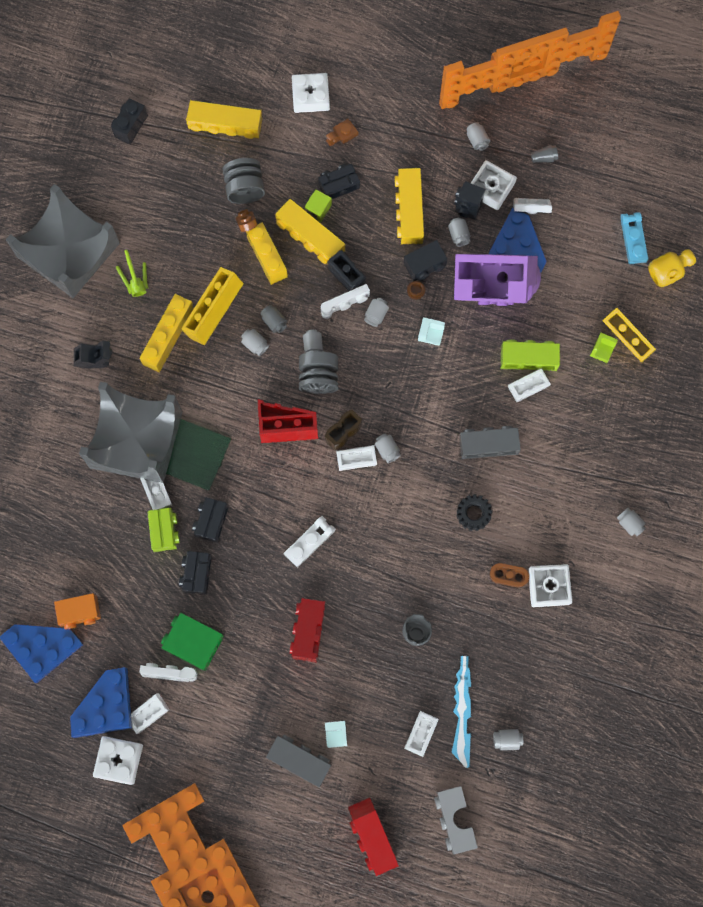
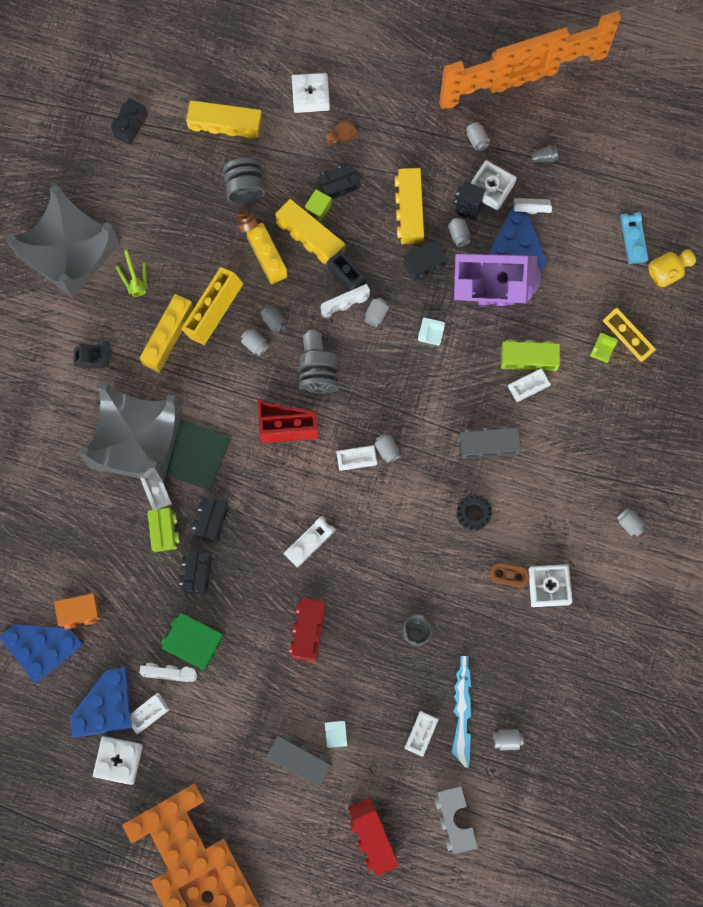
(340, 432): dark brown brick -> none
(416, 290): reddish brown plate -> none

